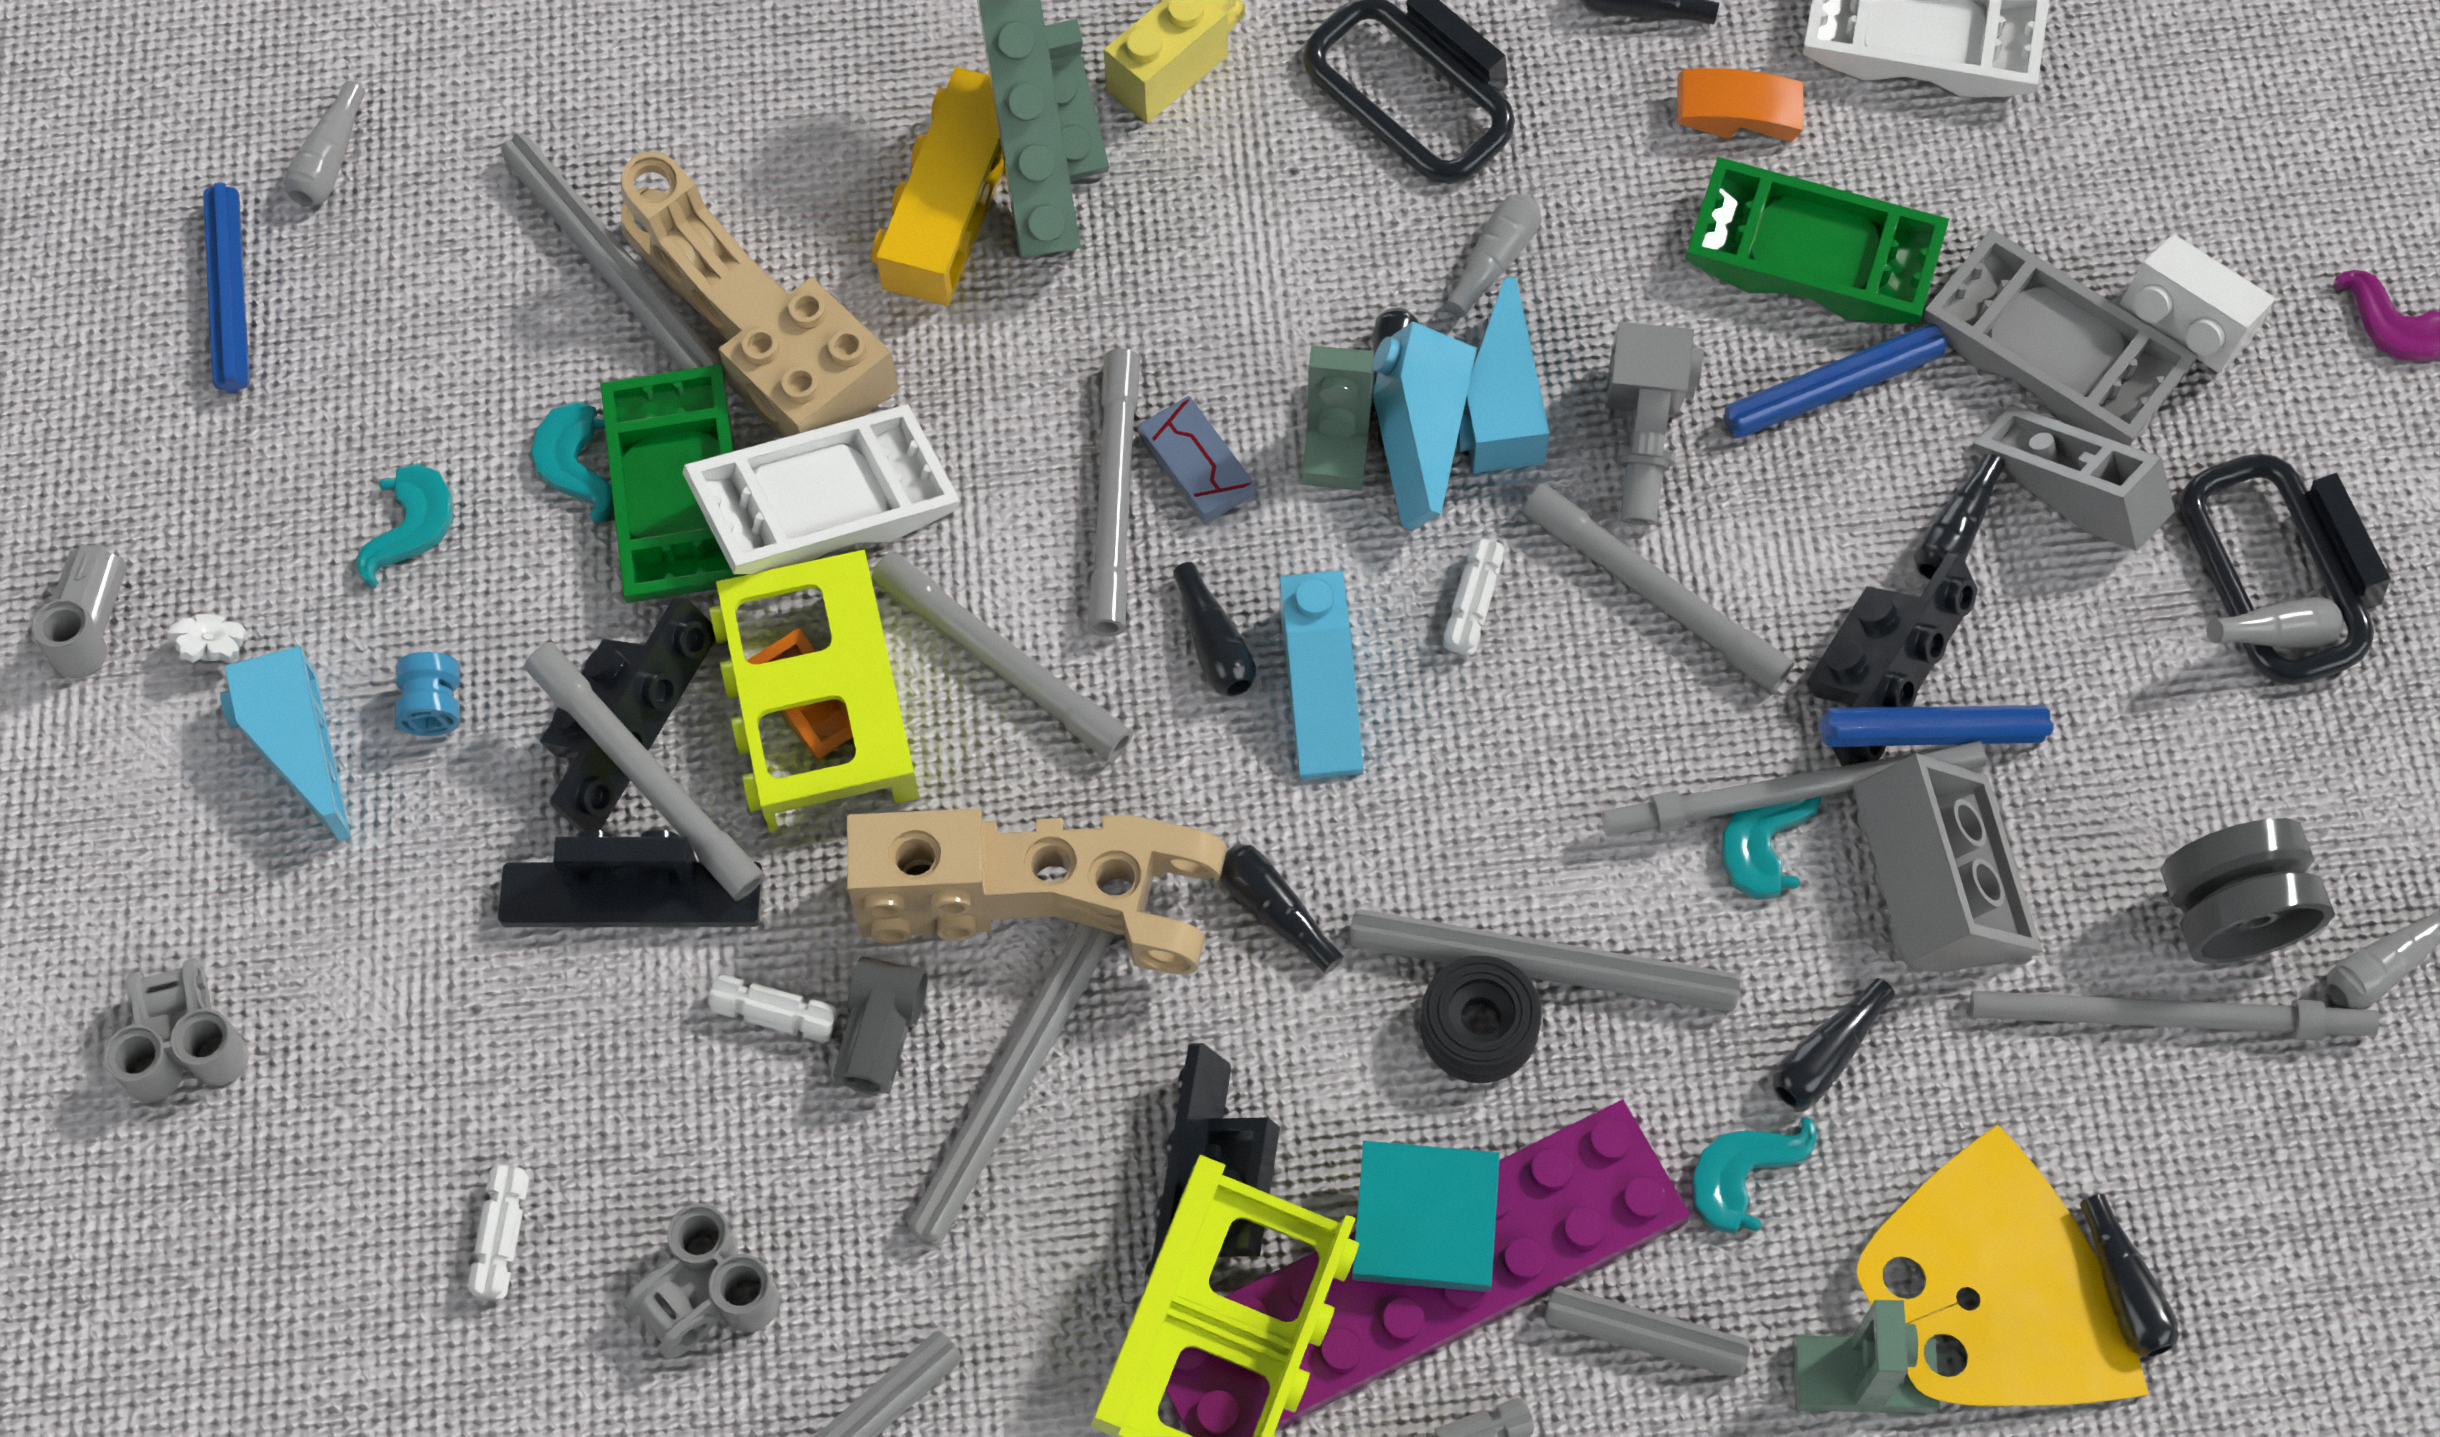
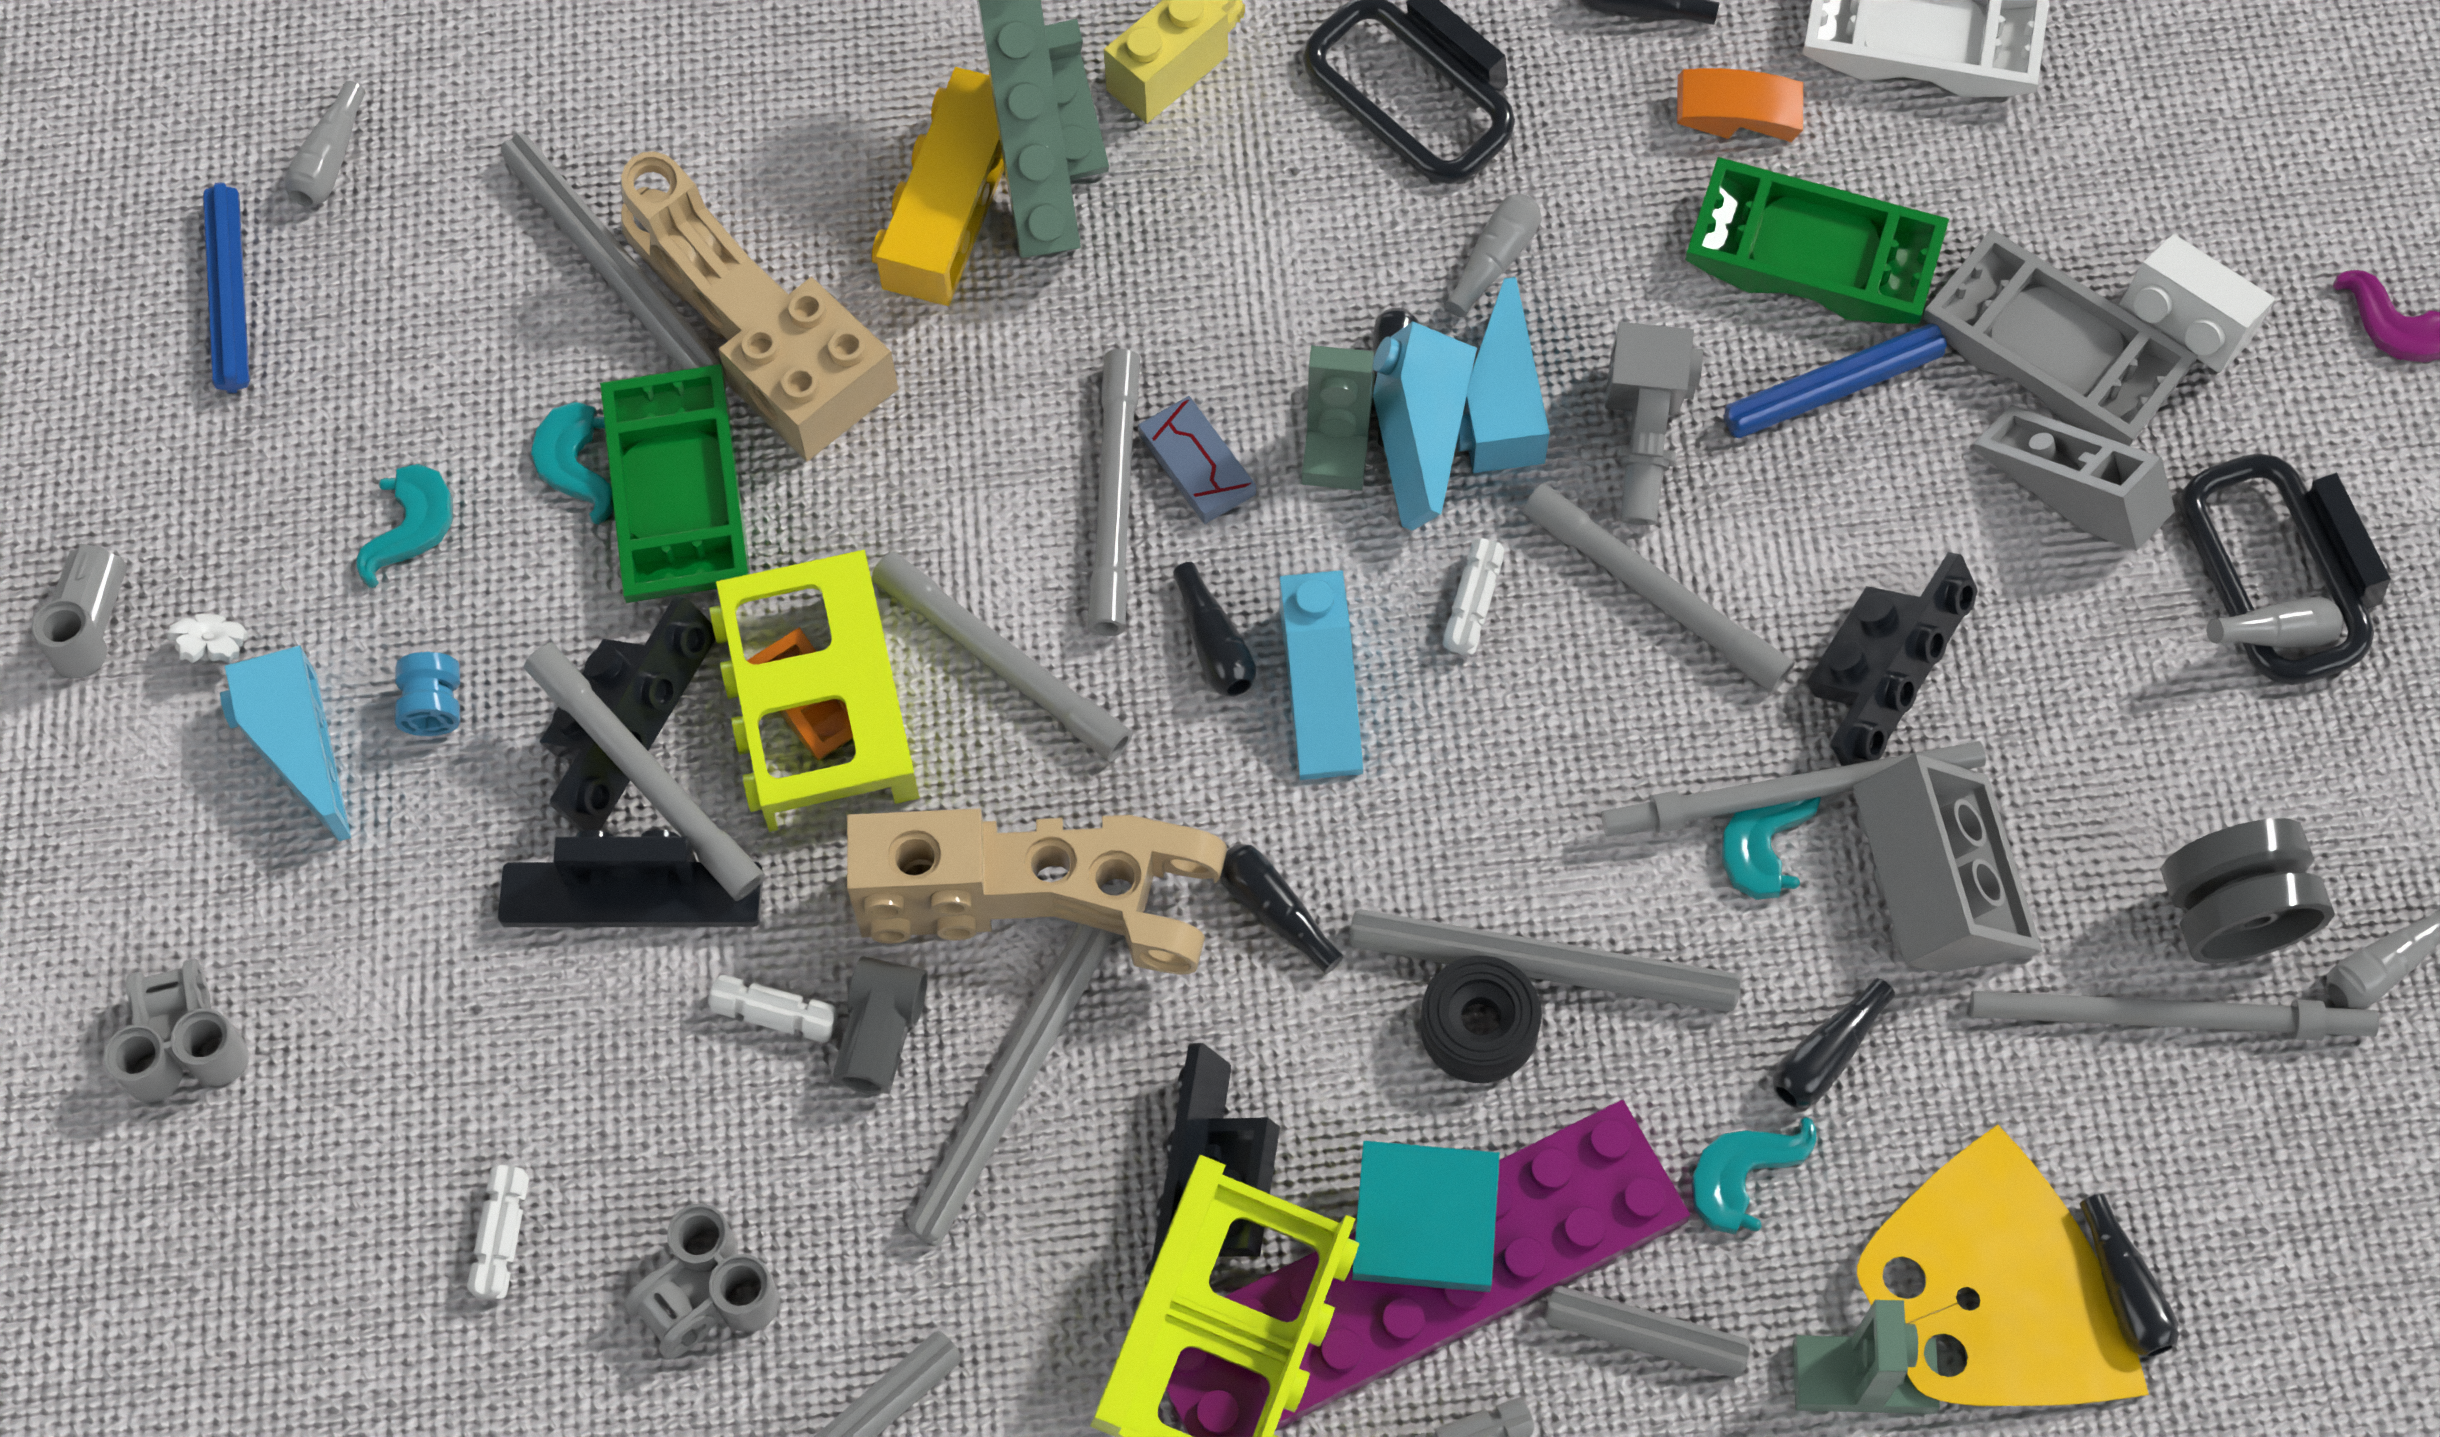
(822, 491): white slope -> none
(1935, 725): blue axle -> none
(1960, 519): black piece -> none

